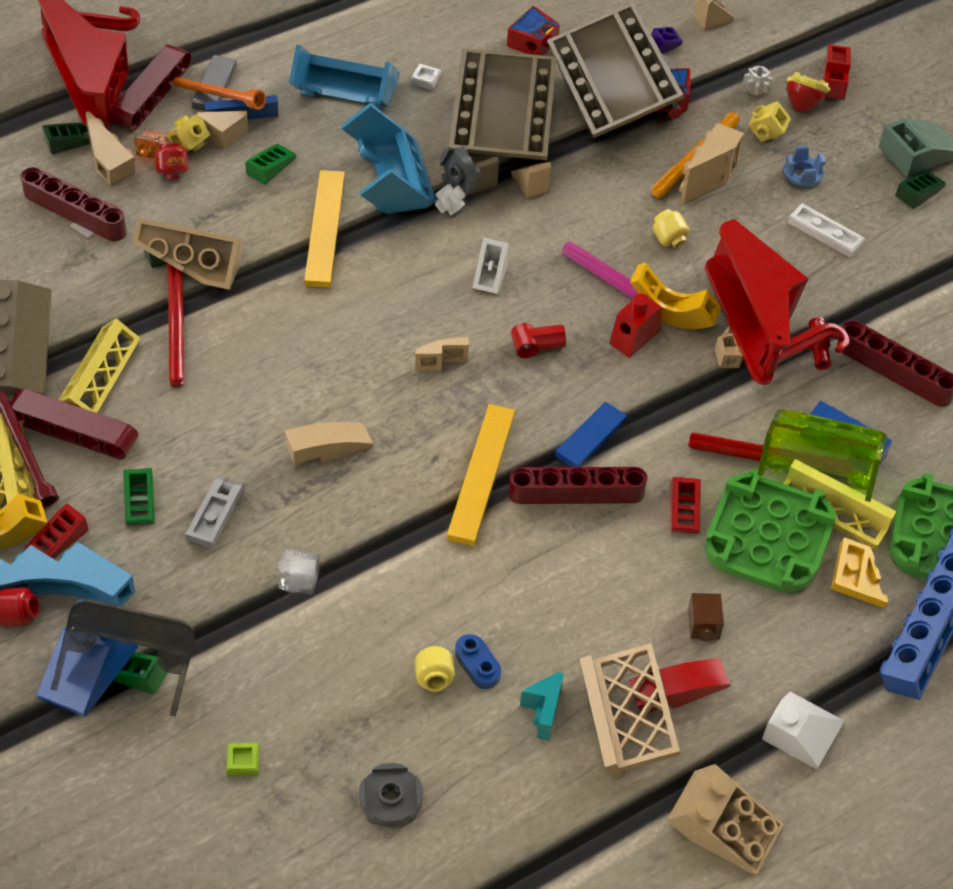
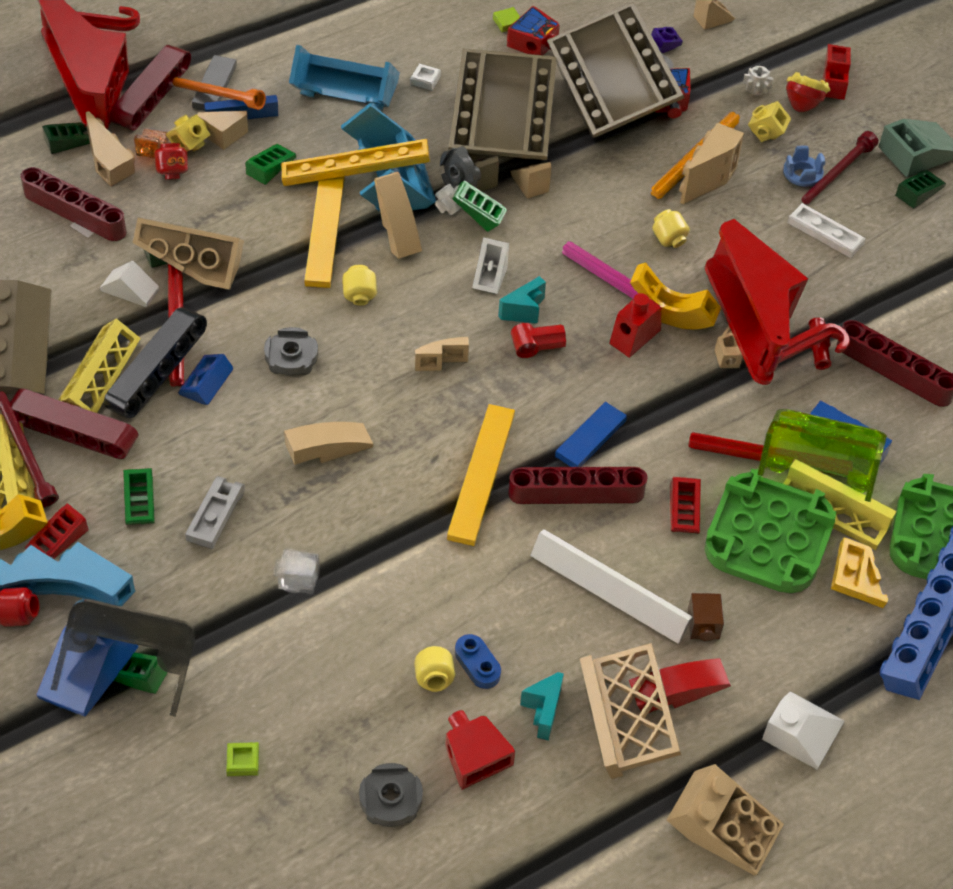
(130, 284): none -> white slope
(155, 362): none -> black beam
(206, 378): none -> blue slope
(291, 364): none -> dark grey plate
(355, 162): none -> yellow tile
(359, 285): none -> light yellow head
(397, 215): none -> tan slope
(476, 749): none -> red torso
(485, 212): none -> green slope
(505, 18): none -> lime tile
(523, 303): none -> teal slope
(611, 586): none -> white tile
(865, 143): none -> dark red piece

